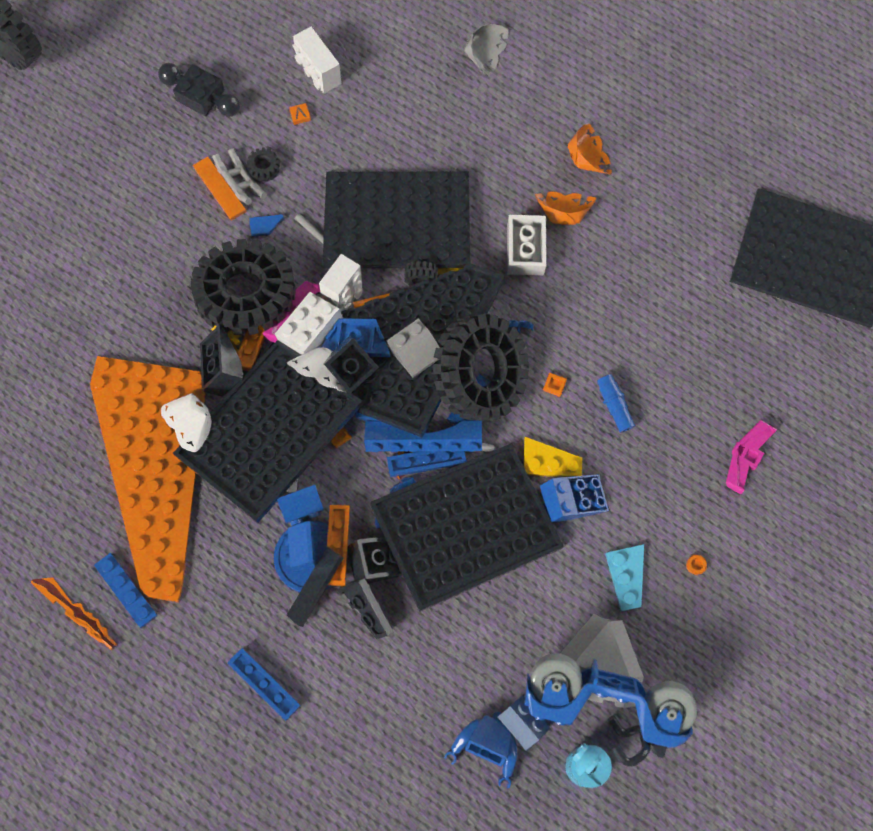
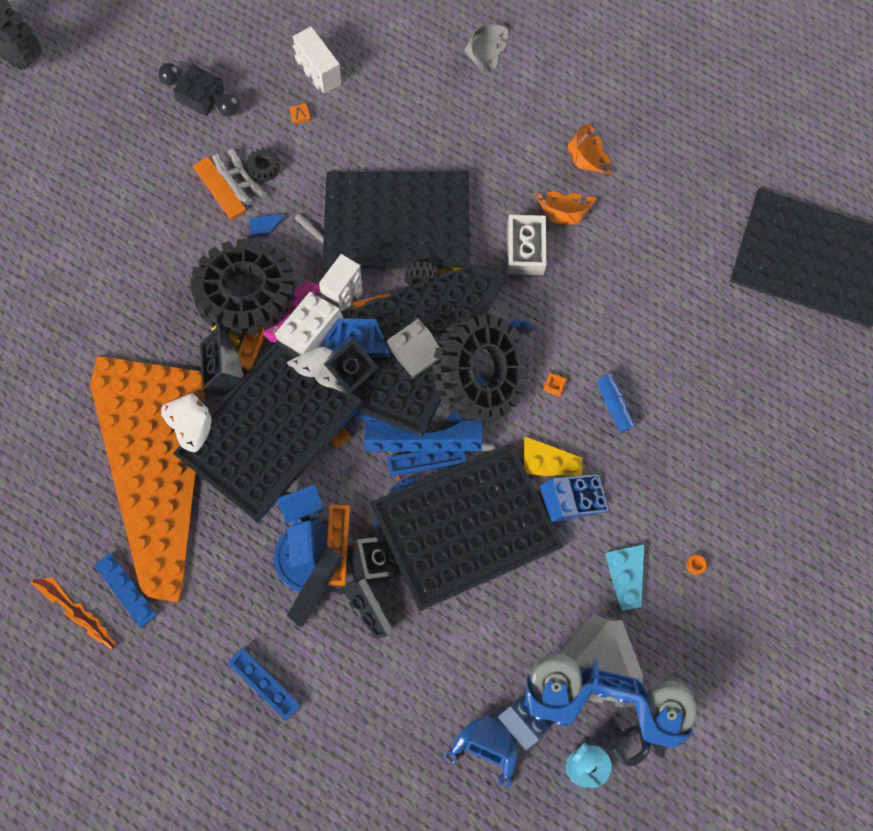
(746, 455): dark pink plate -> none

